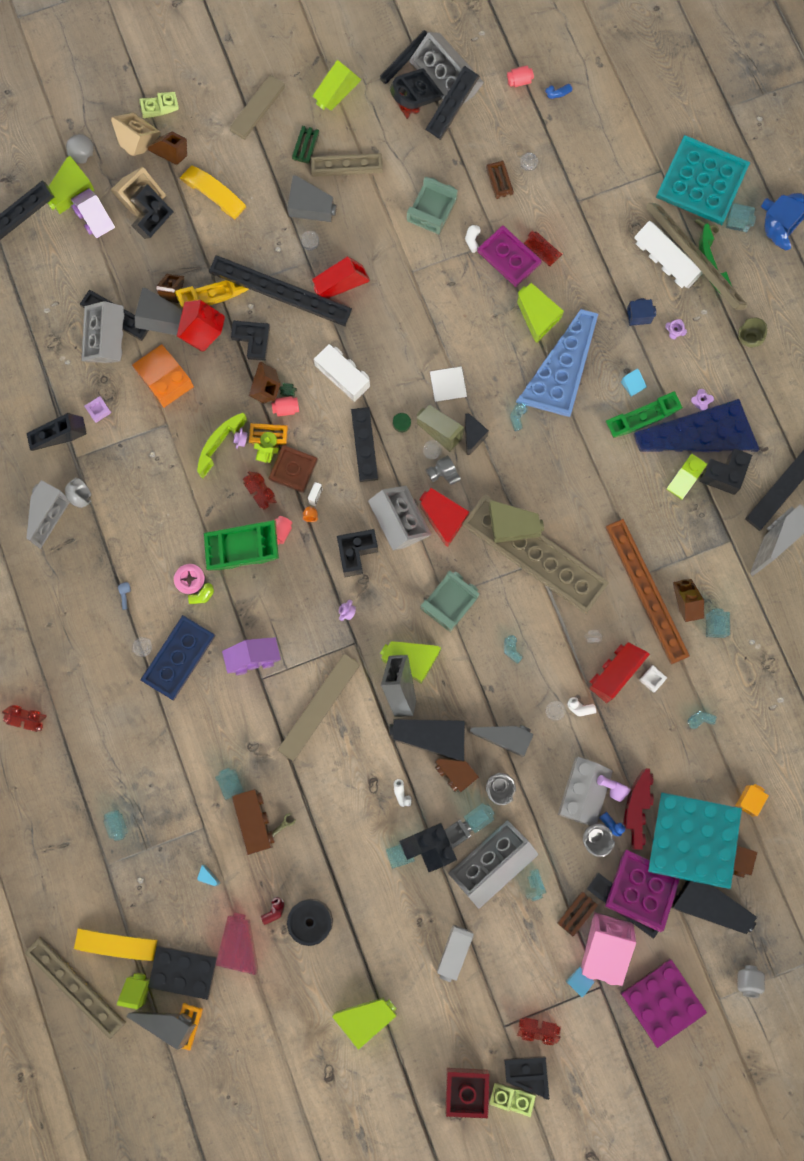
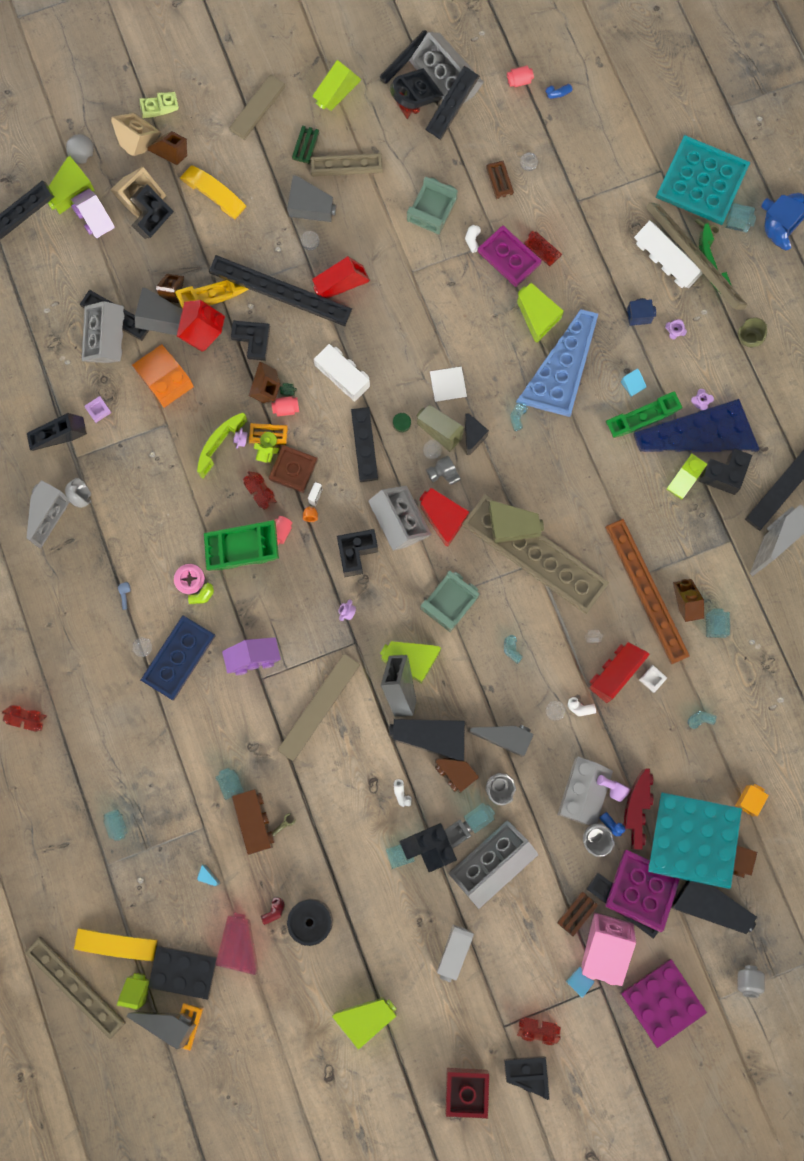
(512, 1099): yellowish green slope -> none
(535, 881): clear light blue bracket -> none

